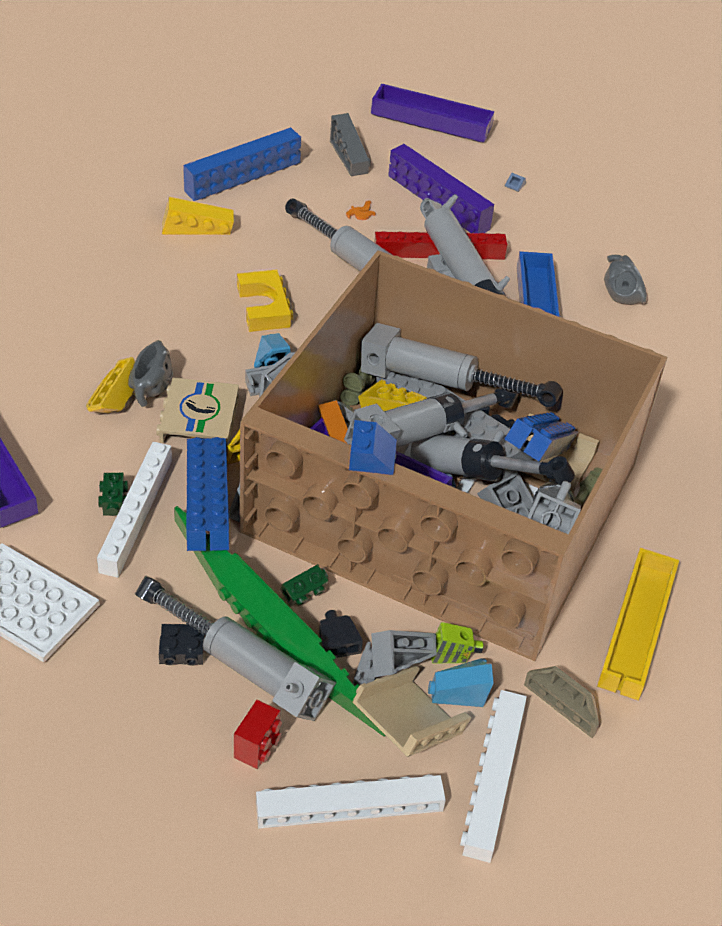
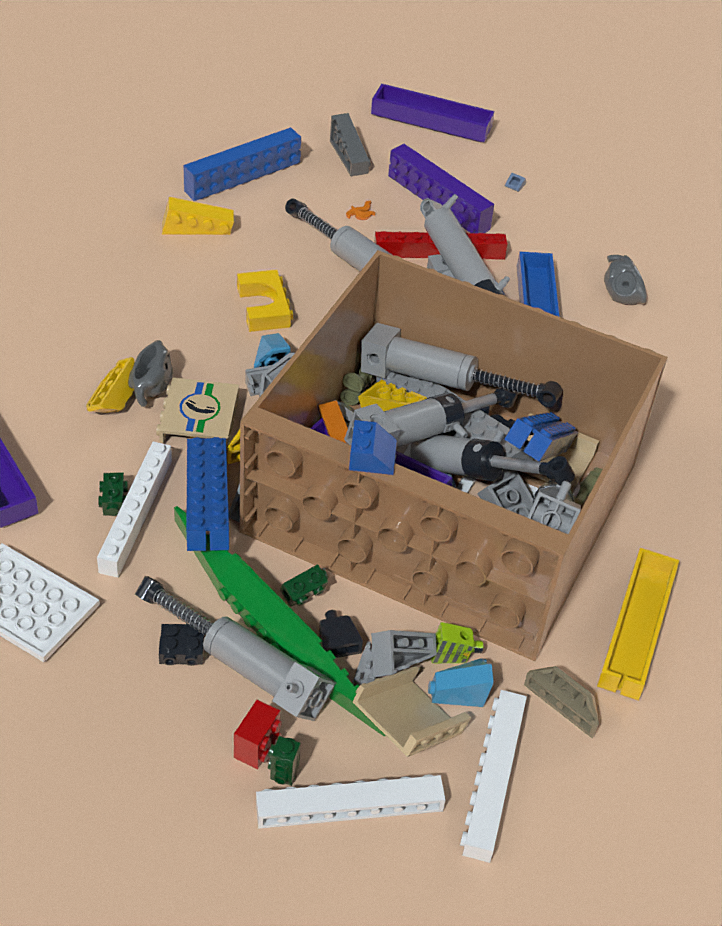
(284, 760): none -> dark green brick

